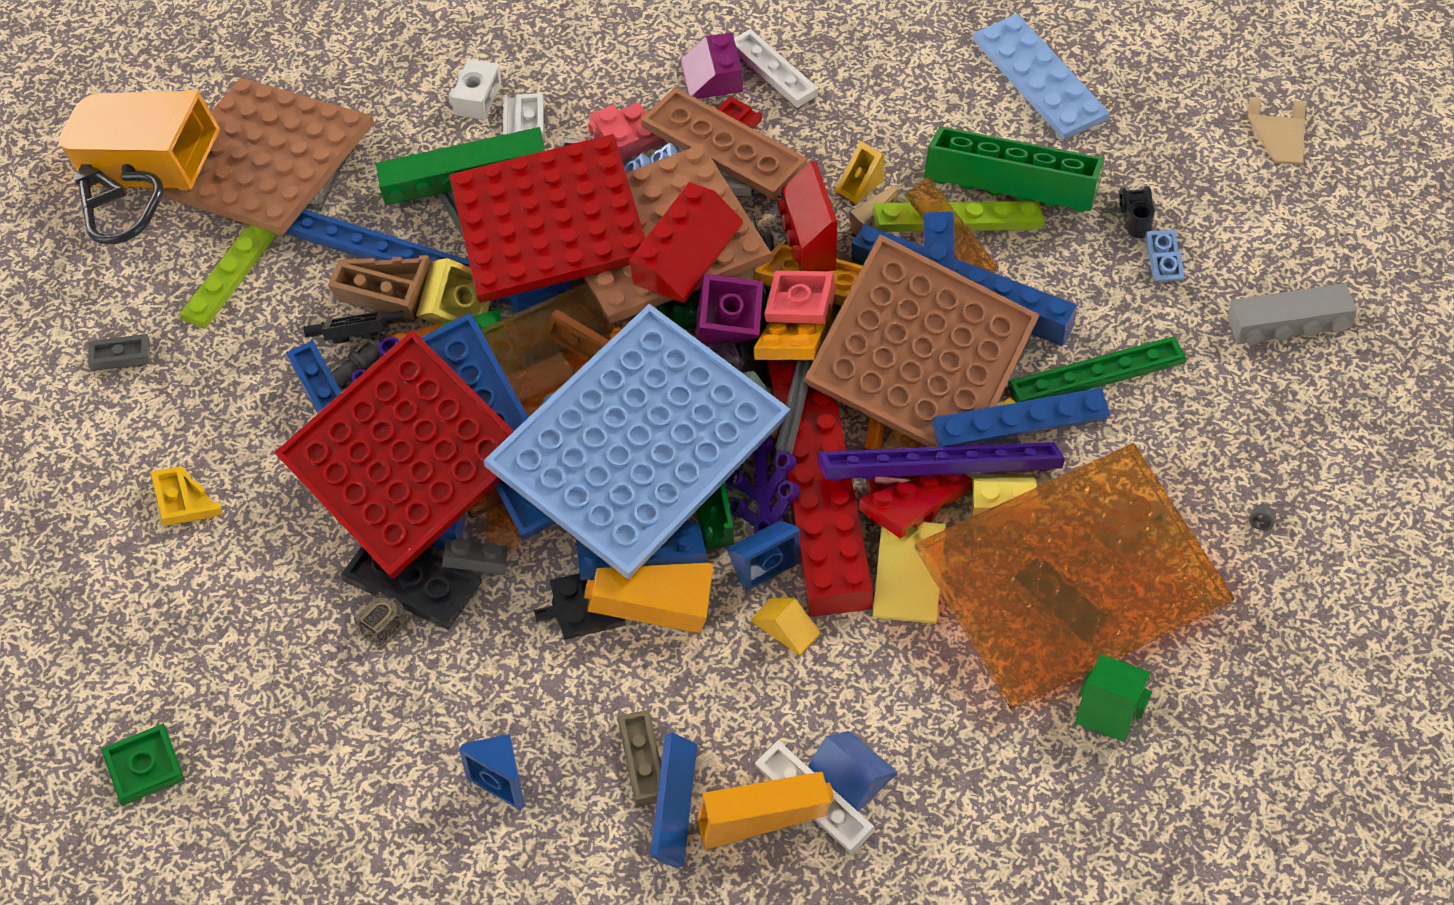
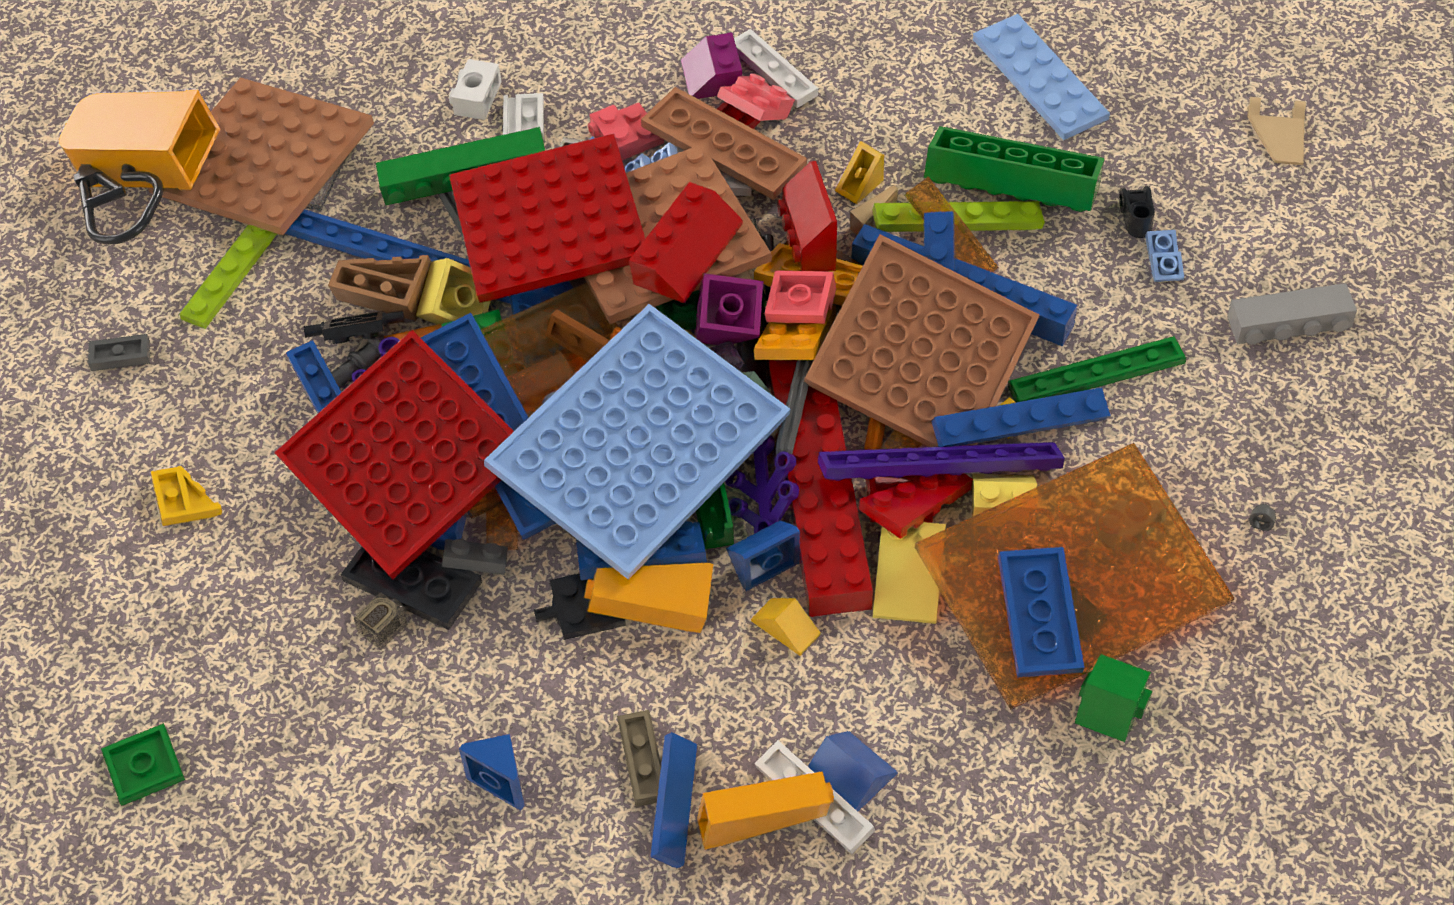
(757, 98): none -> coral plate
(1040, 612): none -> blue plate

